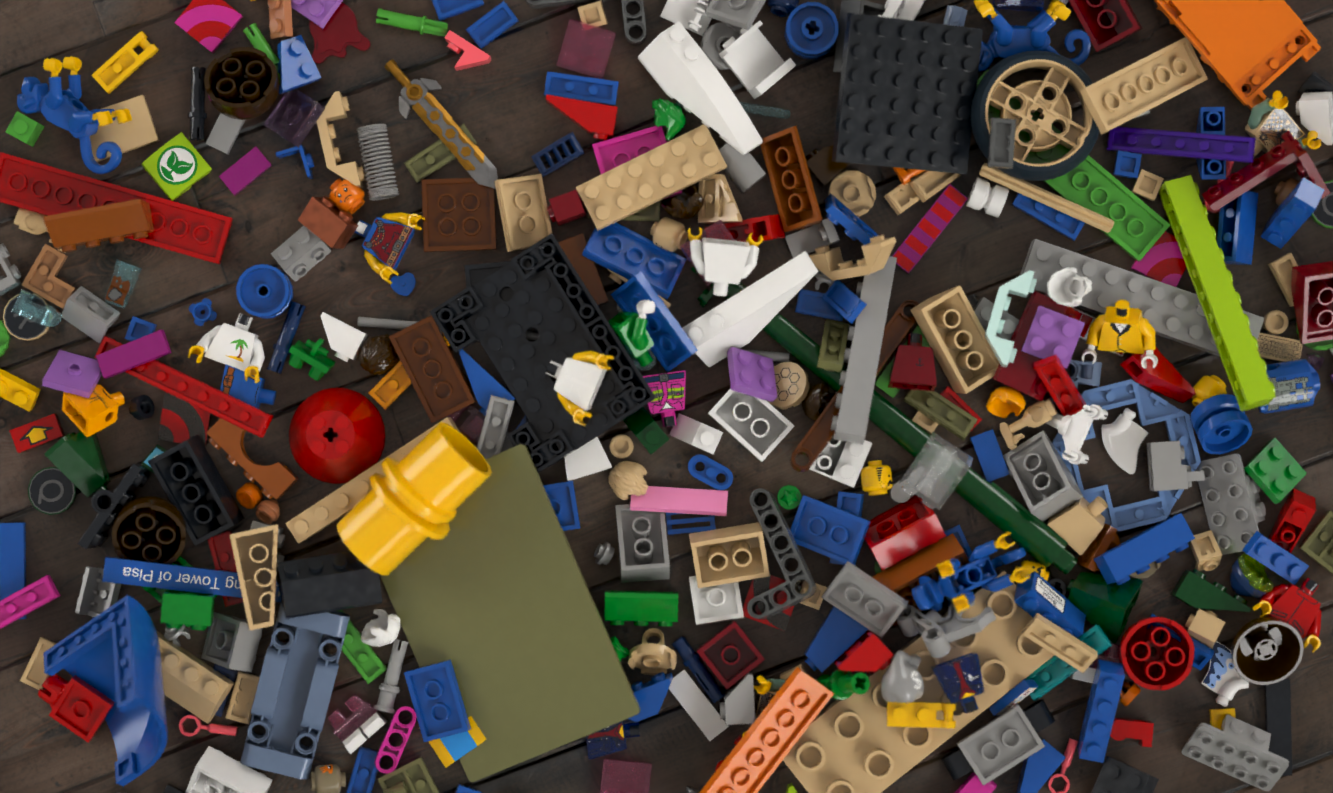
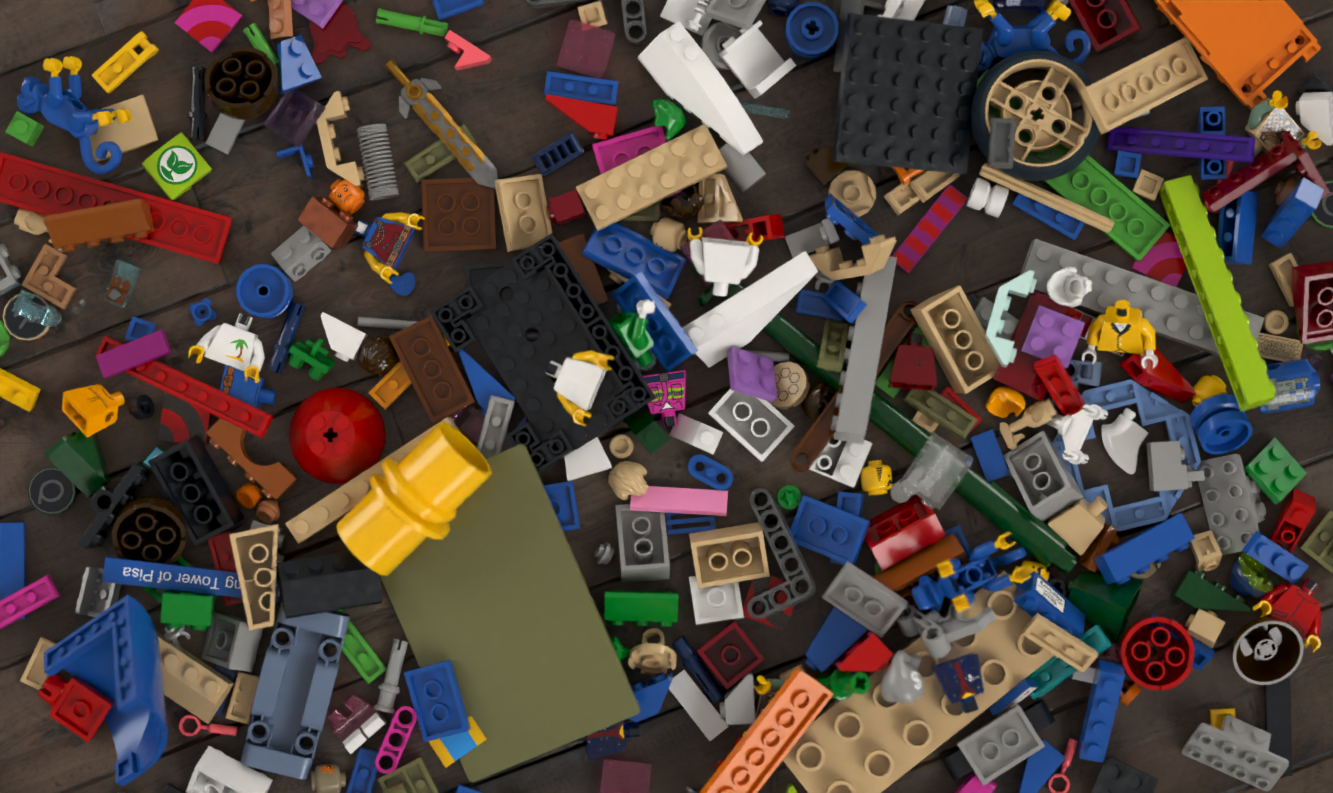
(36, 433): red tile -> none
(73, 374): medium lavender plate -> none
(89, 314): light grey panel -> none
(245, 170): magenta tile -> none
(381, 630): white hair -> none
(492, 25): blue tile -> none
(790, 180): dark orange slope -> none
(816, 600): tan plate -> none
(920, 714): yellow plate -> none
(1133, 729): red leg -> none
(1222, 675): arm -> none

